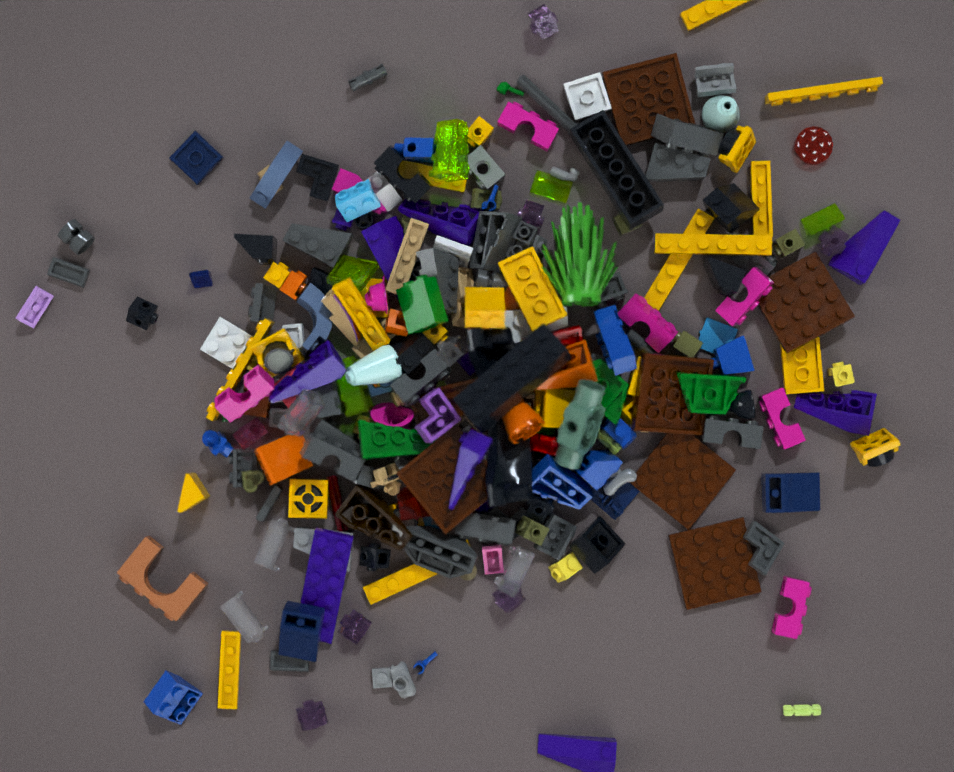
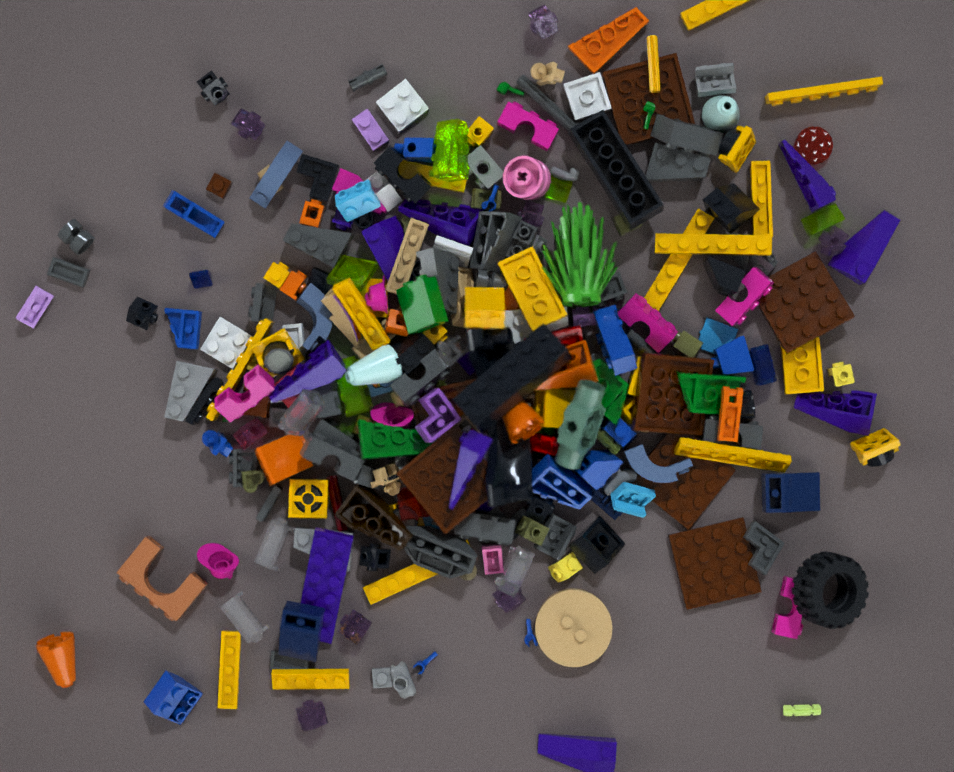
(59, 657): none -> orange cone
(185, 326): none -> blue wing
(186, 388): none -> light grey wedge
(192, 492): yellow slope -> none
(193, 213): none -> blue slope
(196, 157): dark blue tile -> none
(204, 400): none -> black hinge
(213, 88): none -> black brick
(218, 560): none -> dark pink piece
(219, 185): none -> reddish brown plate
(248, 124): none -> clear purple brick
(260, 247): black slope -> none
(306, 219): none -> orange brick
(310, 679): none -> yellow plate
(370, 130): none -> lavender plate
(402, 105): none -> white plate
(526, 178): none -> bright pink wheel
(530, 636): none -> blue hand
(547, 73): none -> tan hips
(573, 627): none -> tan brick
(583, 316): none -> lavender hinge
(601, 45): none -> orange wing
(632, 499): none -> medium azure bracket
(645, 468): none -> sand blue arch
(649, 107): none -> green hand
(653, 63): none -> yellow axle
(730, 414): none -> orange plate
(732, 455): none -> yellow plate
(763, 365): none -> clear blue brick
(772, 404): dark pink arch -> none
(787, 243): olive brick -> none
(811, 183): none -> dark purple wedge
(849, 596): none -> black tyre

